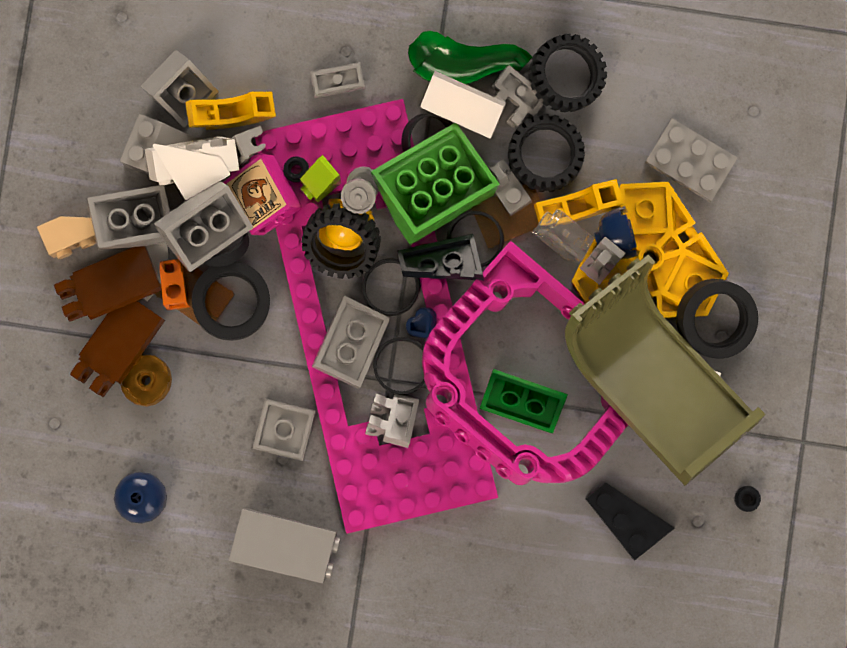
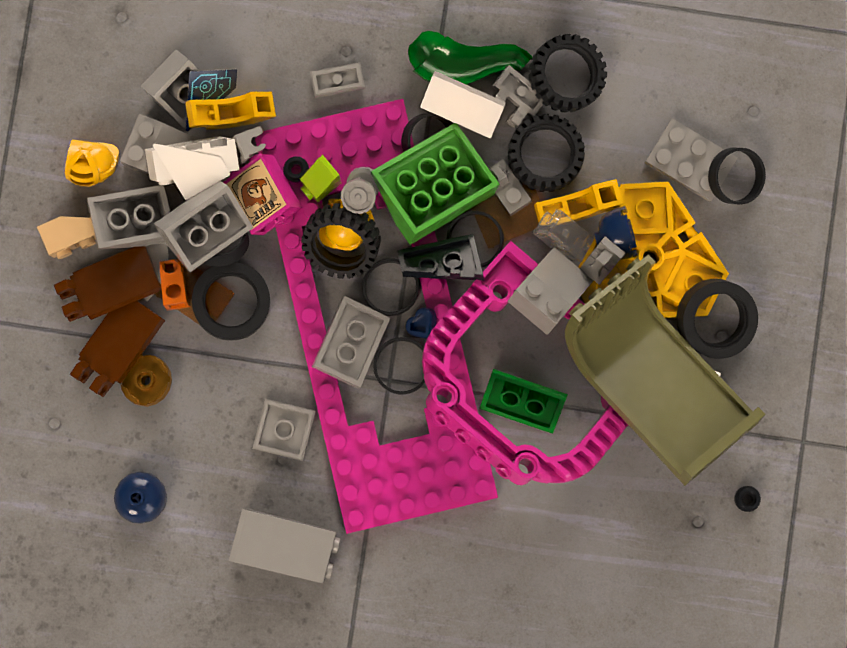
(90, 162): none -> yellow helmet
(210, 85): none -> sticker
(400, 421): light grey plate -> none
(550, 290): none -> light grey slope
(627, 520): black wing -> none
(760, 176): none -> black tyre

